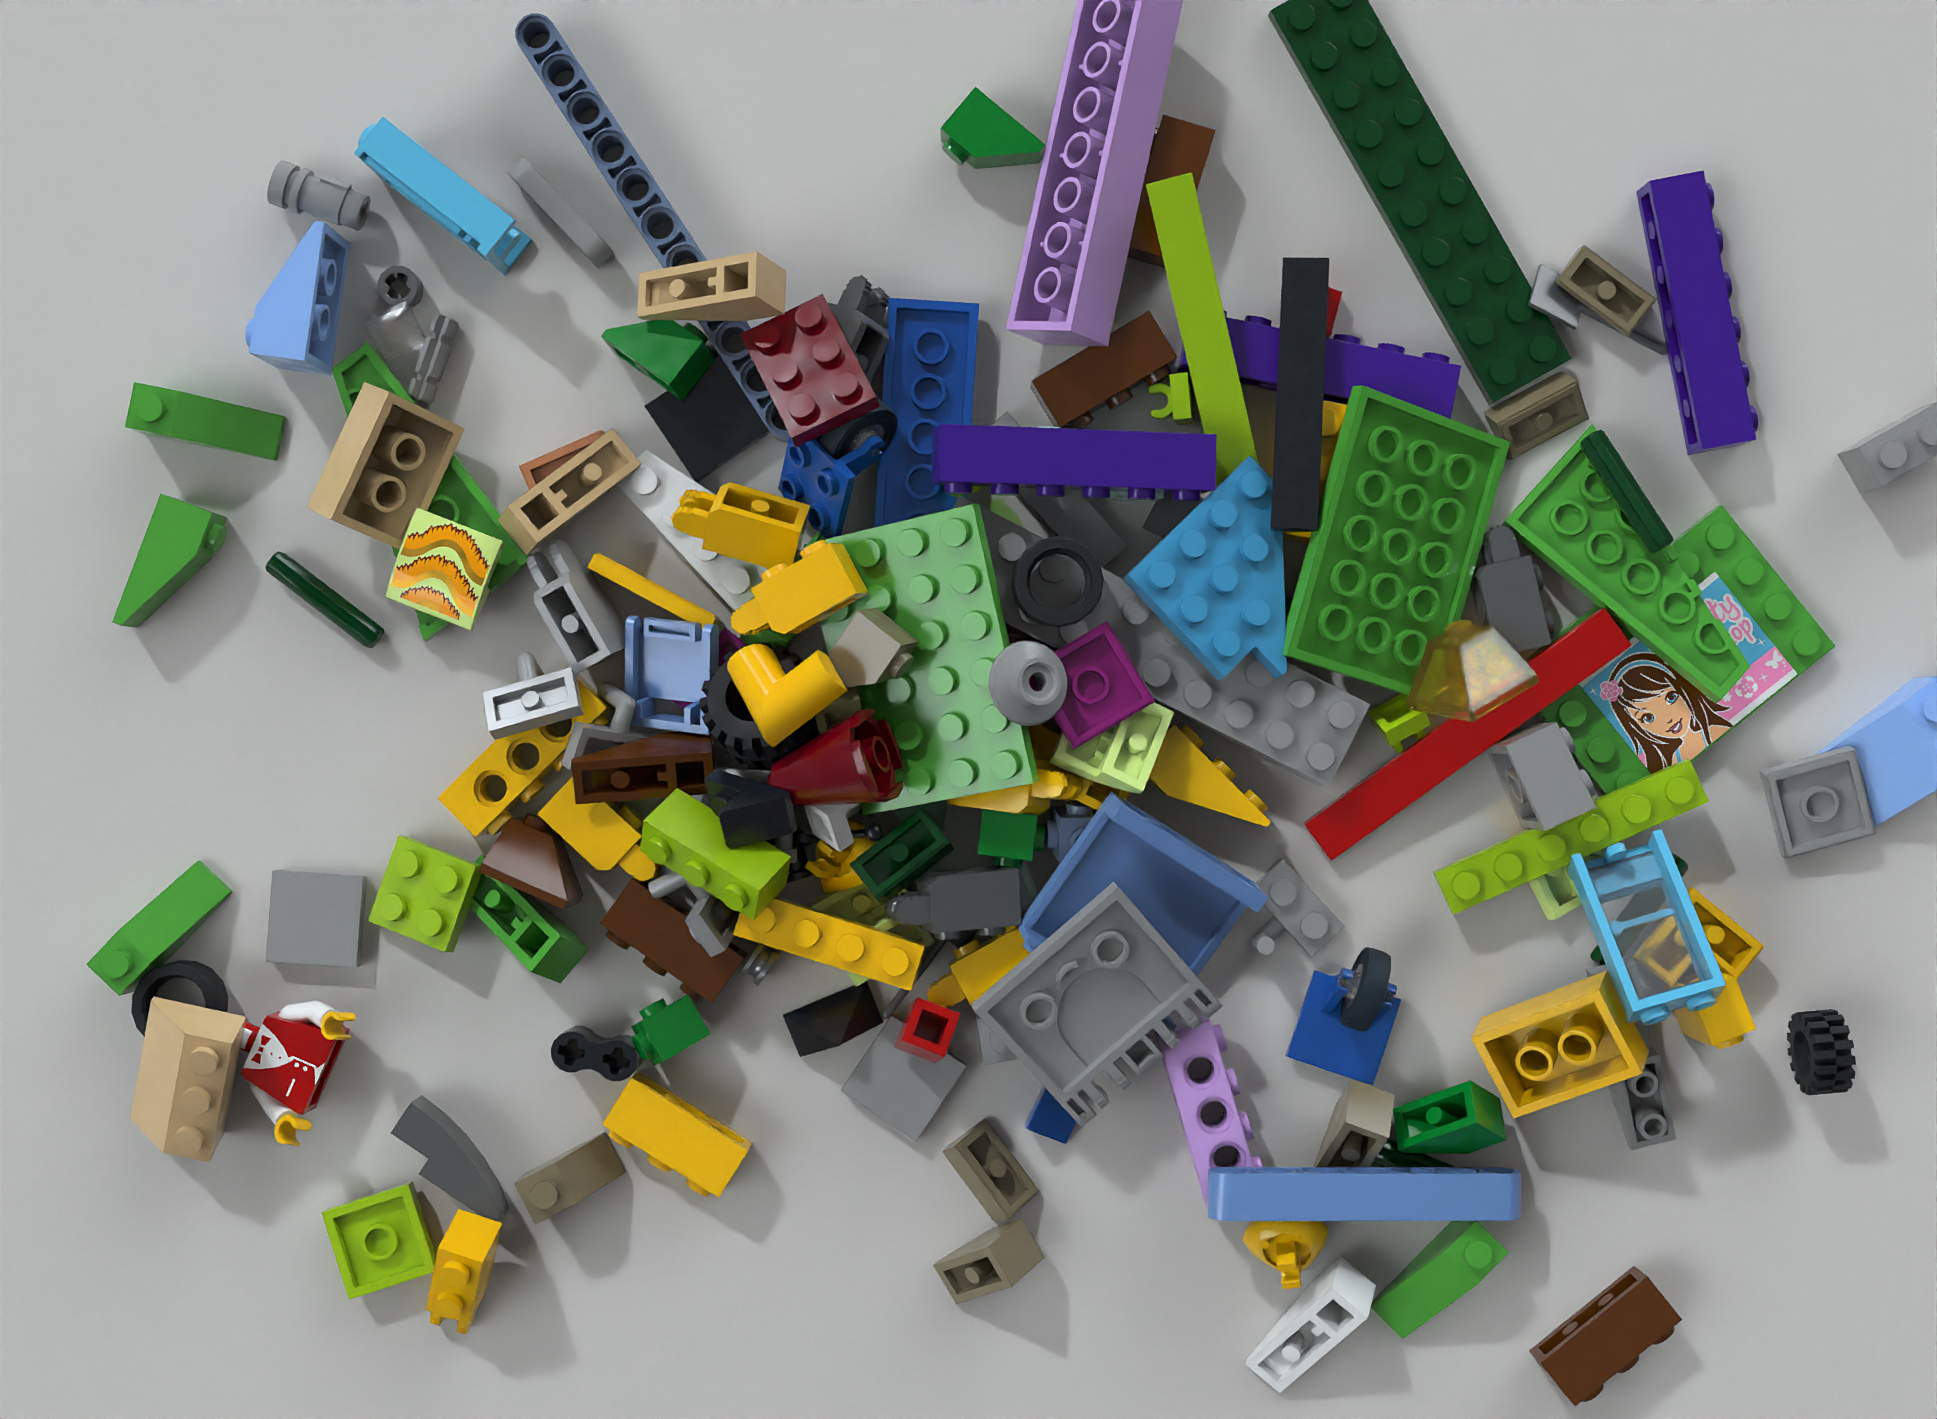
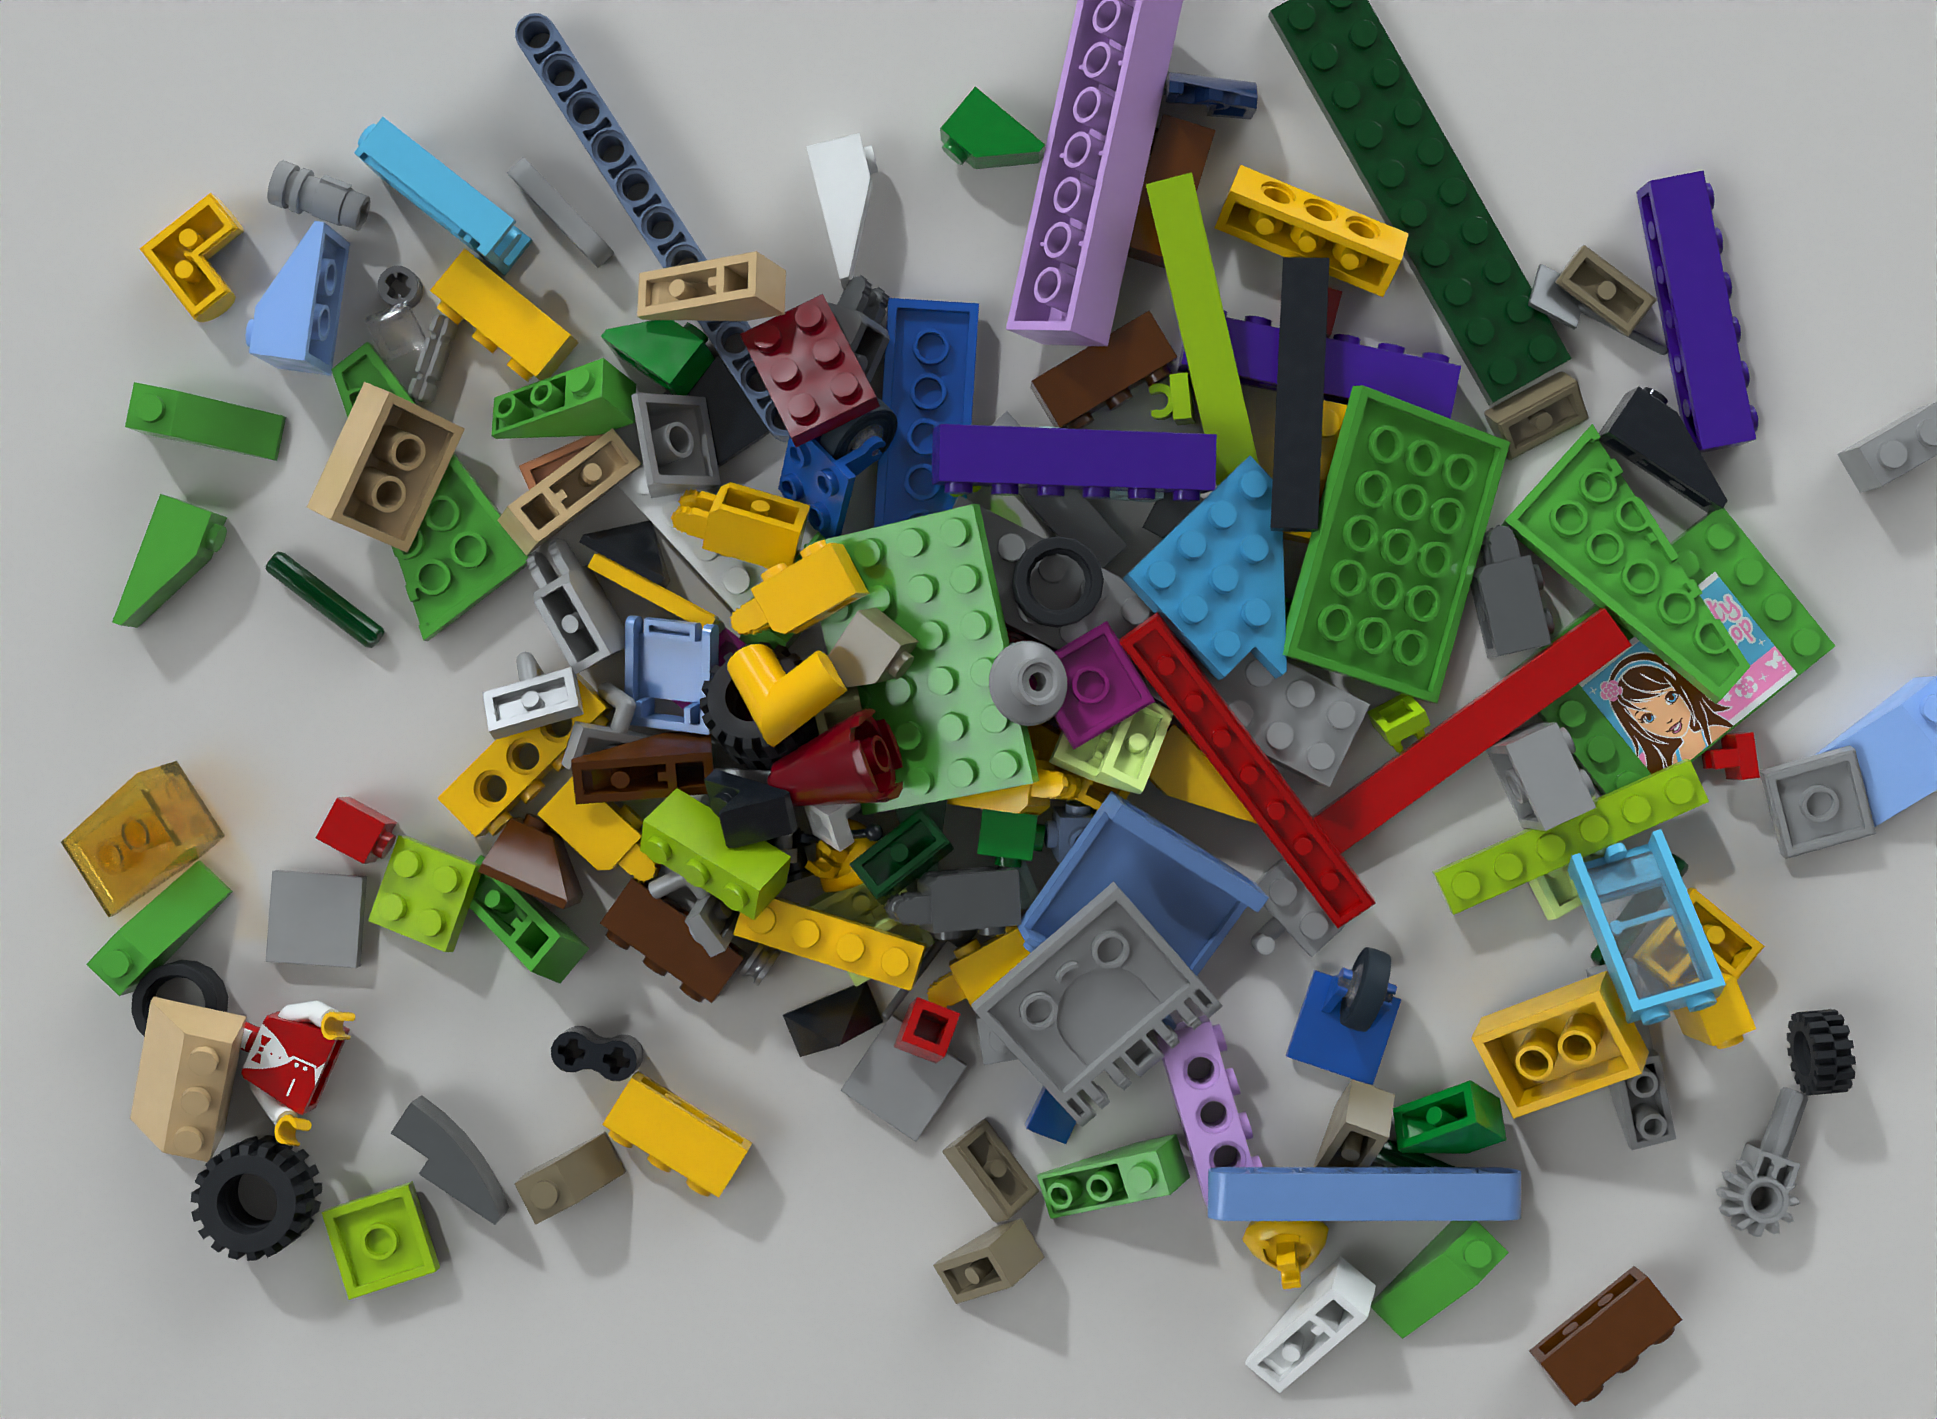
(142, 836): none -> clear yellow slope
(183, 252): none -> yellow brick
(228, 1220): none -> black tyre
(357, 830): none -> red brick
(444, 569): slope -> none
(462, 1269): yellow hinge -> none
(502, 318): none -> yellow brick
(569, 404): none -> bright green slope
(632, 547): none -> black slope
(667, 1029): green brick -> none
(675, 443): none -> light grey slope
(844, 190): none -> white slope
(1115, 1177): none -> bright green slope
(1222, 96): none -> dark blue slope
(1247, 770): none -> red tile
(1311, 227): none -> yellow brick
(1468, 673): clear yellow slope -> none
(1626, 491): dark green axle -> none
(1660, 444): none -> black slope
(1736, 756): none -> red tile
(1766, 1168): none -> light grey gear

